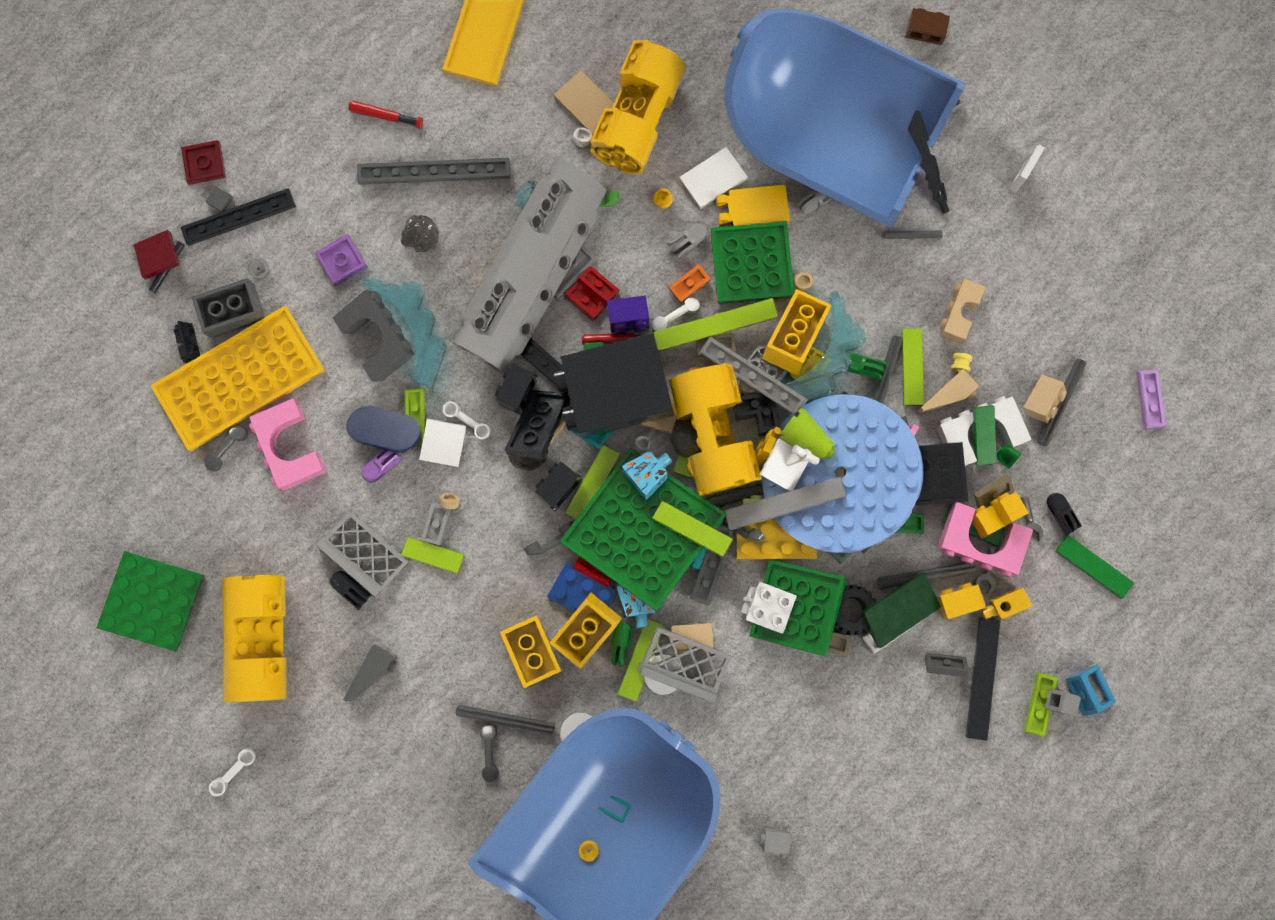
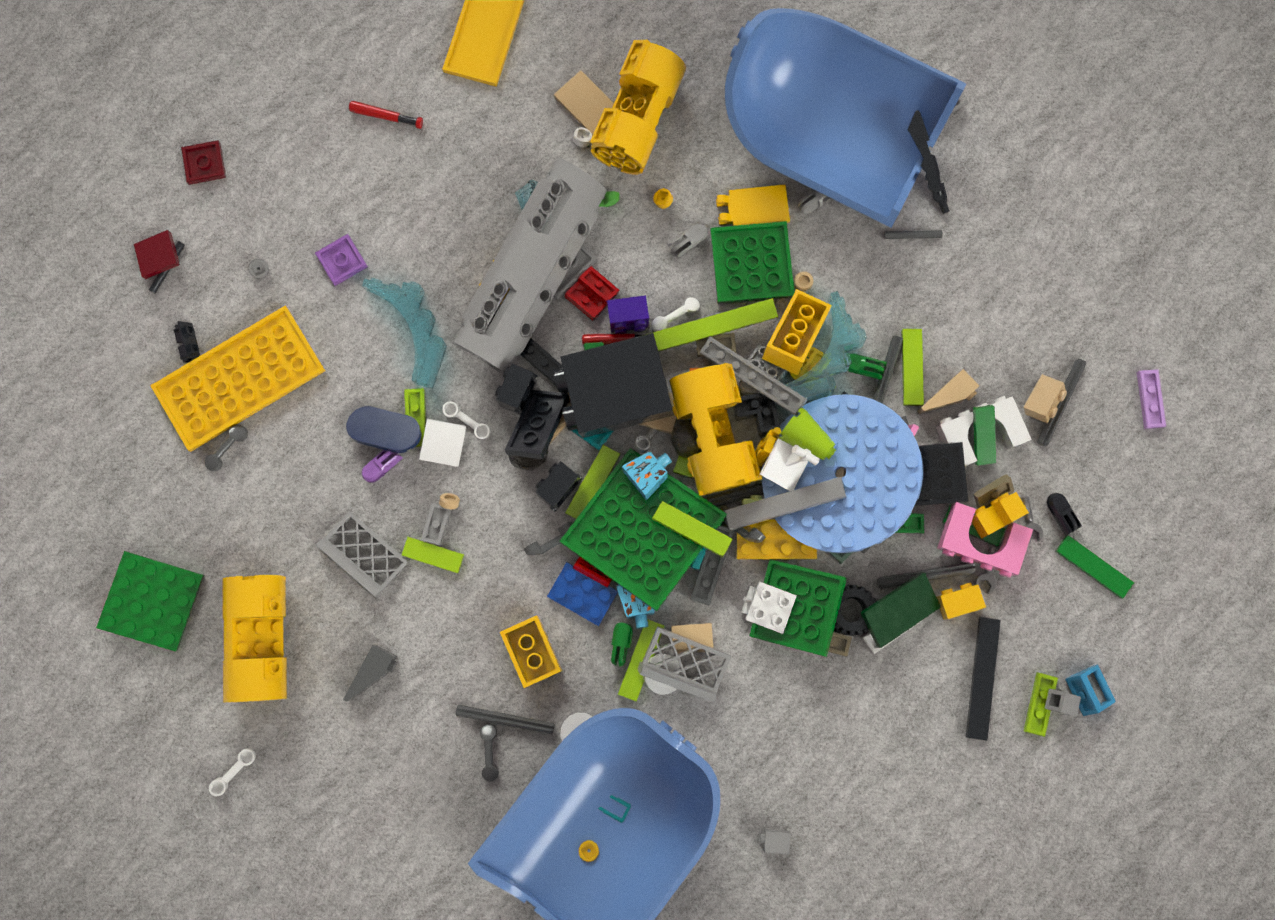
(219, 199): dark grey tile -> none
(228, 308): dark grey brick -> none
(238, 217): black tile -> none
(267, 428): bright pink arch -> none
(349, 589): black arm -> none
(394, 348): dark grey arch -> none
(420, 233): clear smoke hair -> none
(433, 171): dark grey plate -> none
(585, 630): yellow brick -> none
(689, 283): orange plate -> none
(713, 178): white tile -> none
(927, 26): reddish brown brick -> none
(946, 664): dark grey plate -> none
(955, 326): tan arch -> none
(961, 361): light yellow wheel -> none
(1008, 455): green tile -> none
(1015, 602): yellow torso -> none
(1026, 168): white tile -> none

